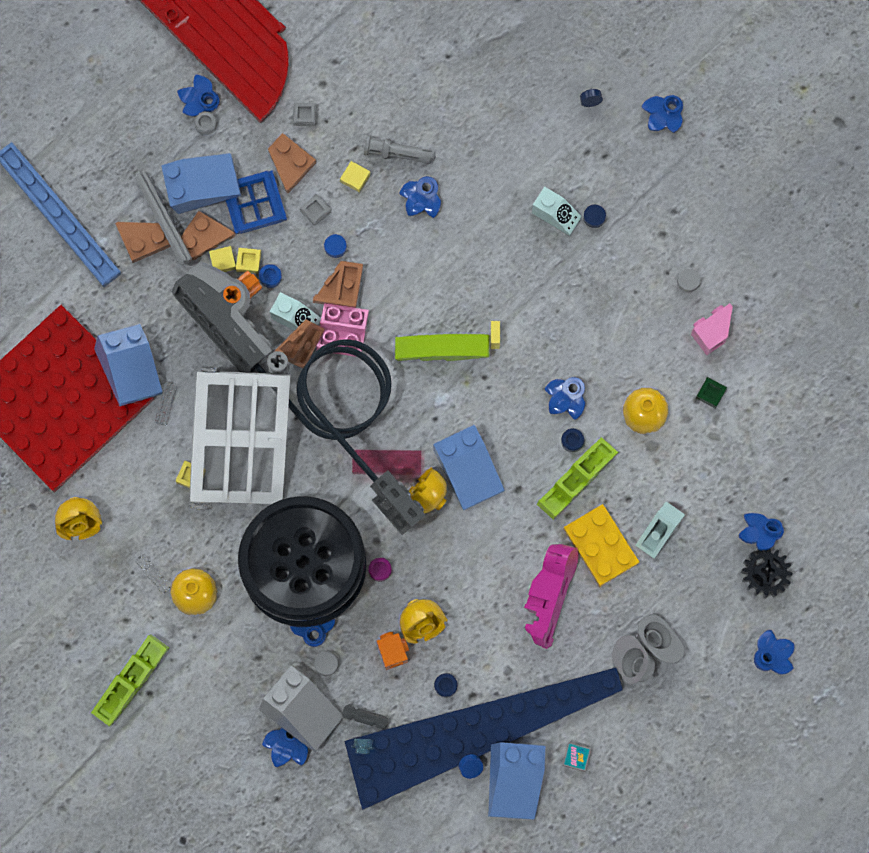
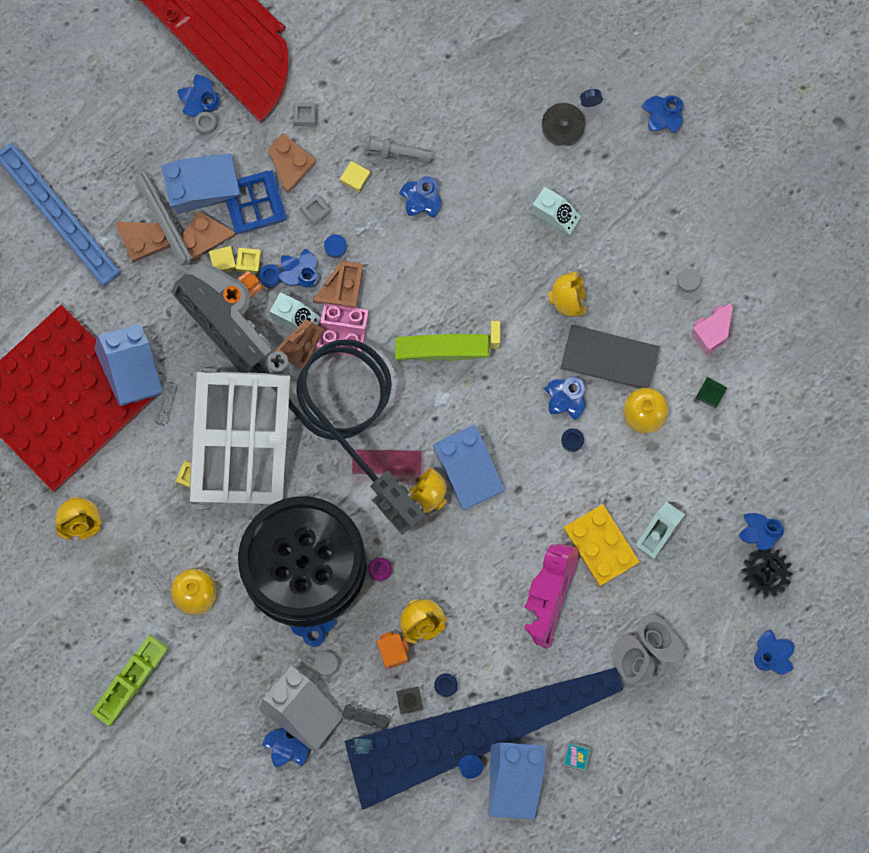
(296, 269): none -> plate
(409, 700): none -> clear smoke plate
(559, 134): none -> clear smoke plate
(568, 294): none -> yellow cylinder
(577, 478): lime slope -> none
(594, 216): dark blue tile -> none
(609, 357): none -> dark grey tile

